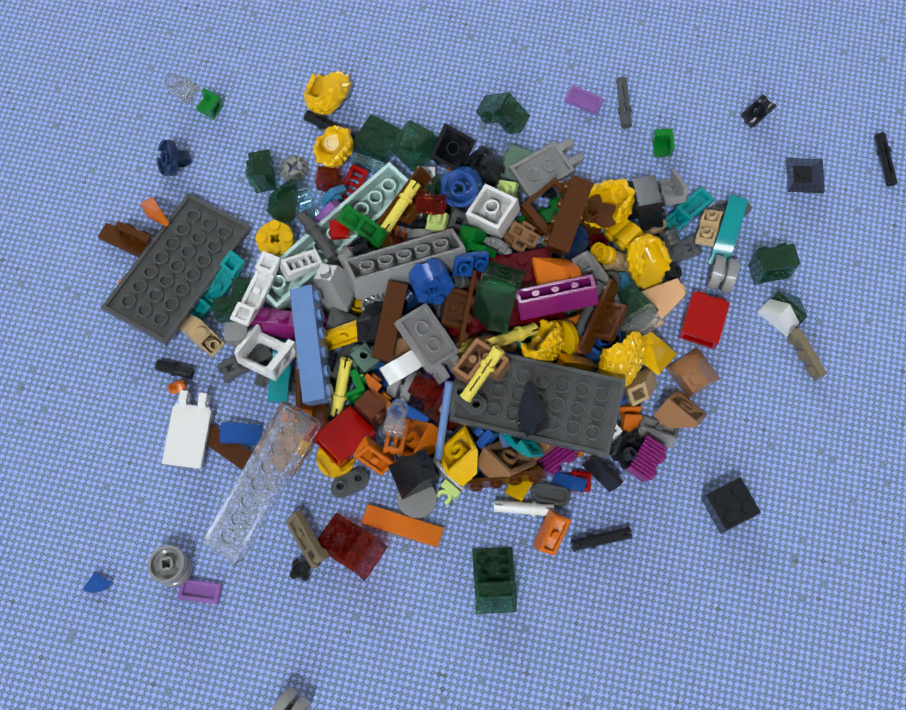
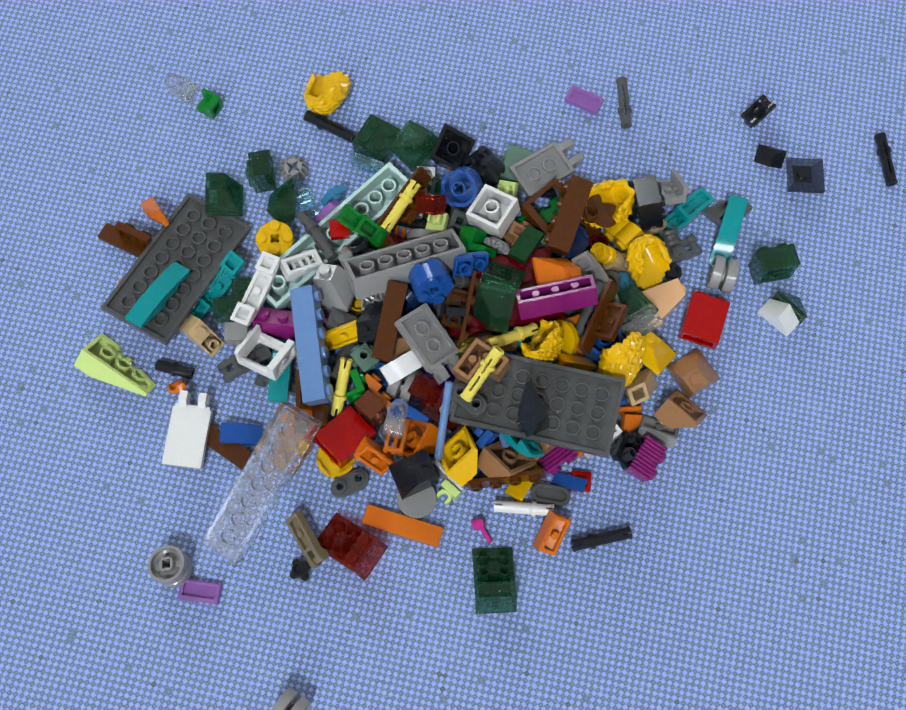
(97, 583): blue tile -> none
(106, 362): none -> yellowish green wedge
(157, 294): none -> teal slope
(171, 158): dark blue tile -> none
(223, 195): none -> clear green slope
(328, 178): clear red brick -> none
(333, 146): yellow hair -> none
(355, 169): red slope -> none
(452, 310): none -> black tile
(479, 524): none -> dark pink hand
(505, 110): clear green brick -> none
(526, 244): none -> dark green tile
(602, 473): black tile -> none
(663, 142): green panel -> none
(709, 227): tan slope -> none
(730, 505): black brick -> none
(770, 156): none -> black panel
(806, 354): dark tan plate -> none

